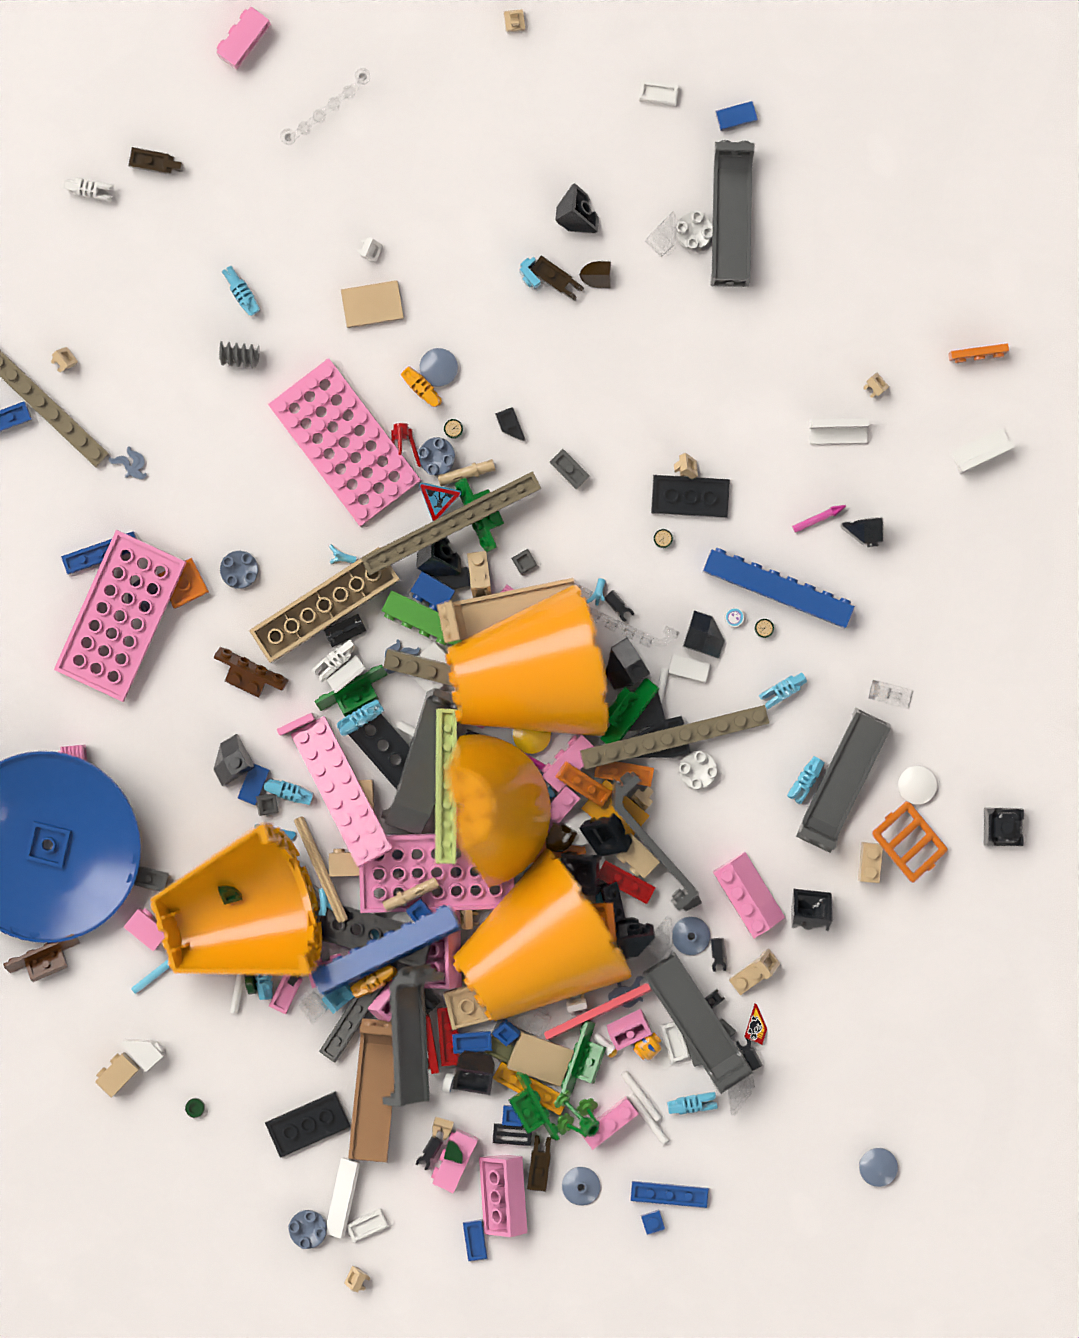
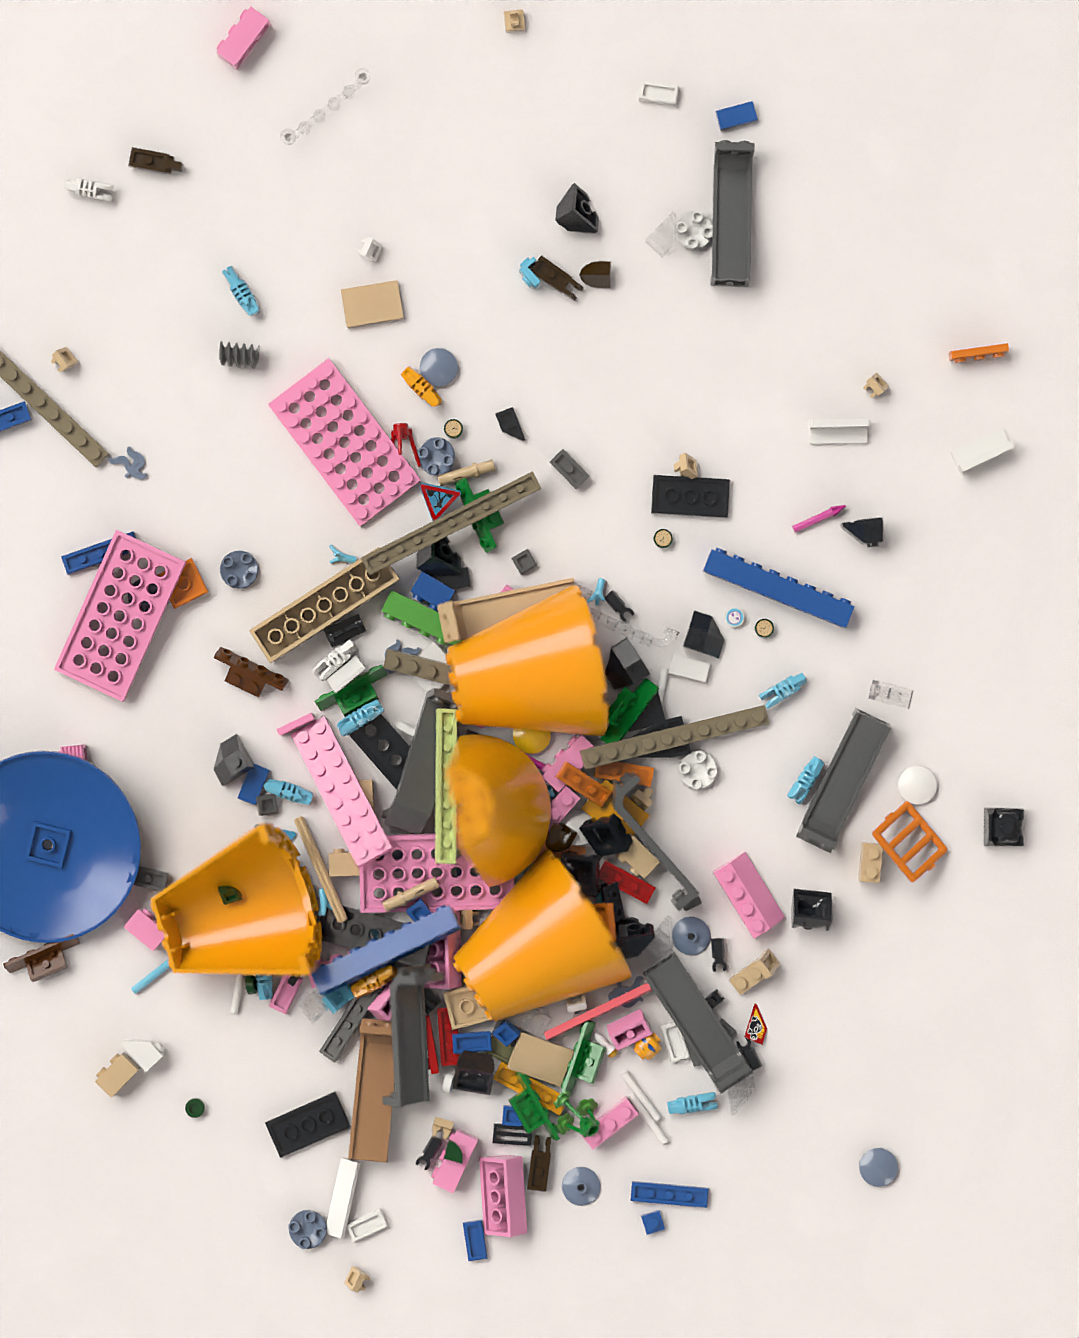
(479, 574): tan bracket -> none

